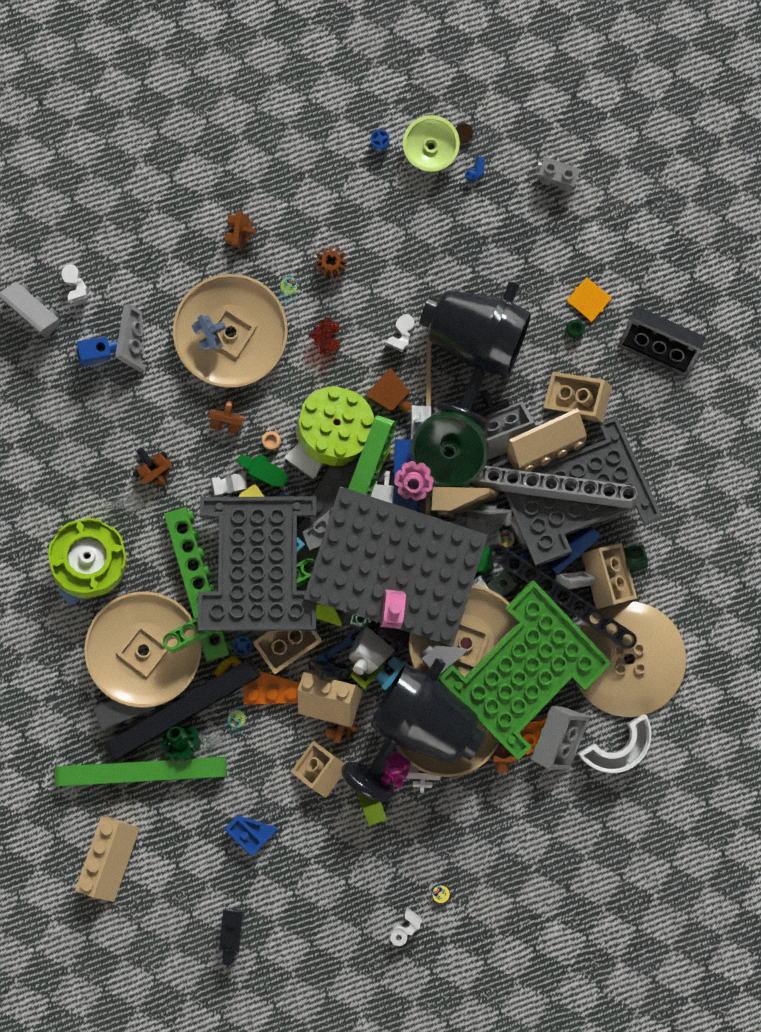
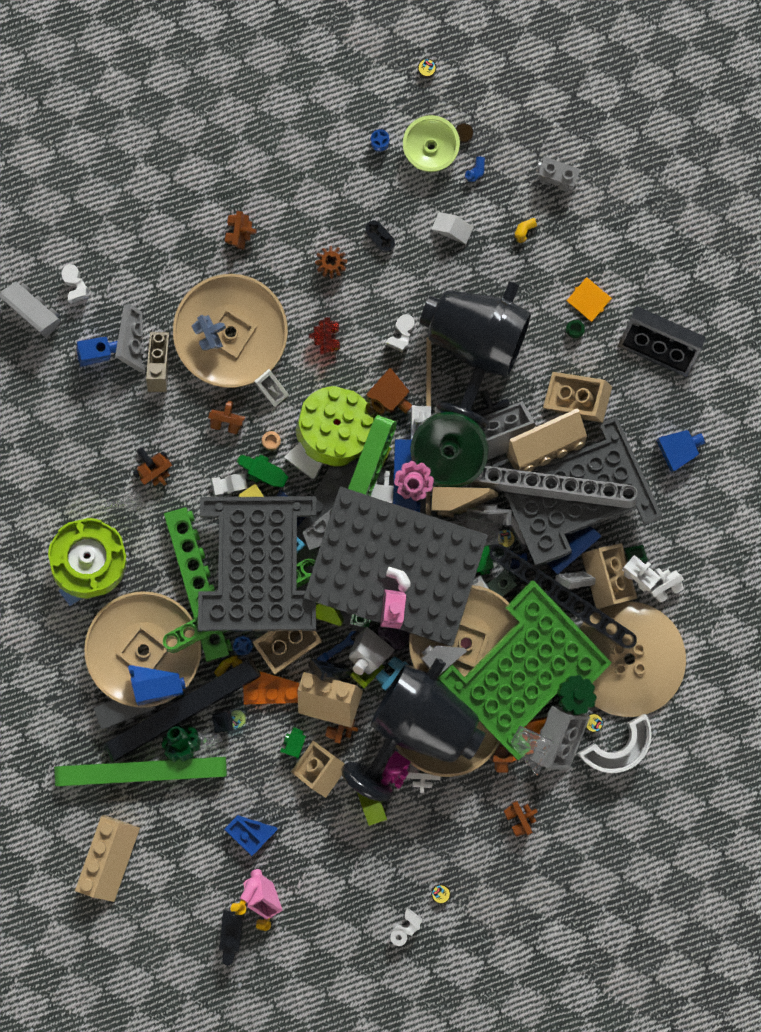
(154, 685): none -> blue slope
(158, 362): none -> dark tan slope
(222, 722): none -> black tile
(260, 897): none -> bright pink torso
(271, 388): none -> white slope
(288, 285): clear light blue tile -> none
(294, 742): none -> green brick
(375, 408): none -> dark brown tile
(377, 239): none -> black beam
(401, 577): none -> white arm
(426, 68): none -> tile
(452, 227): none -> white slope
(515, 810): none -> dark orange hips
(522, 228): none -> yellow arm
(532, 747): none -> clear wing
(576, 695): none -> dark green plant
(595, 723): none -> tile
(641, 573): none -> white hips
(666, 581): none -> white hips
(679, 448): none -> blue torso

